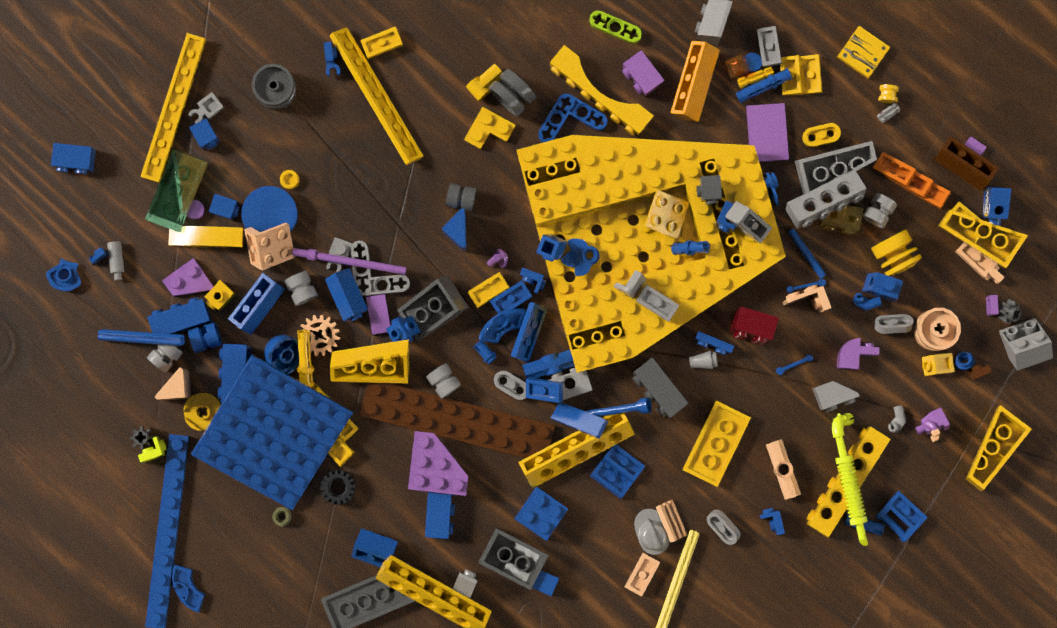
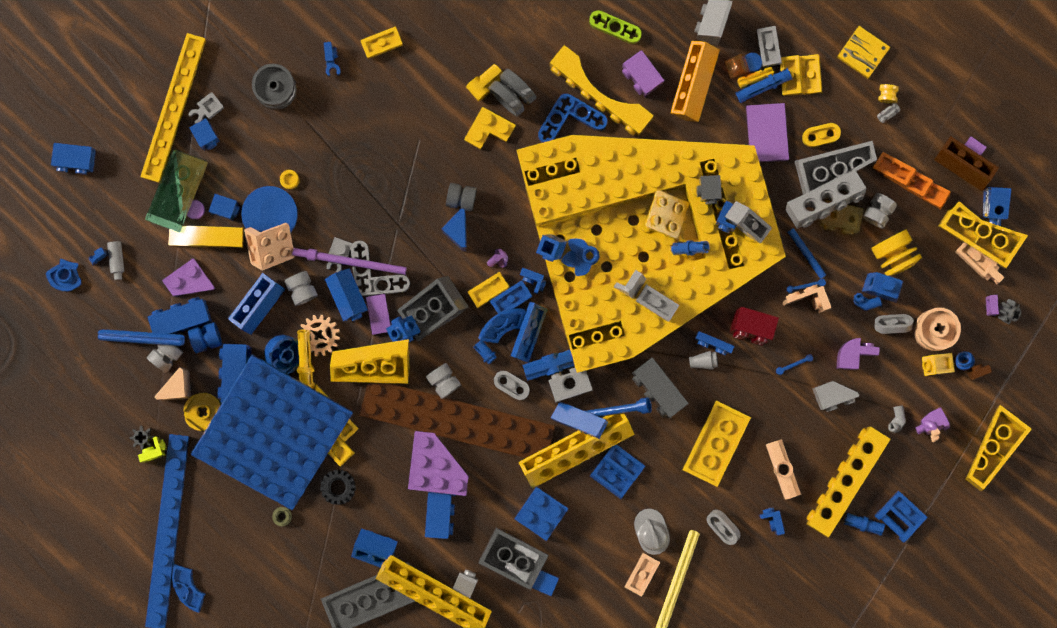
(226, 296): yellow brick -> none
(376, 96): yellow plate -> none
(544, 390): blue plate -> none
(671, 521): light nougat tile -> none
(771, 183): blue plate -> none
(848, 477): neon yellow piece -> none
(1026, 344): light grey slope -> none

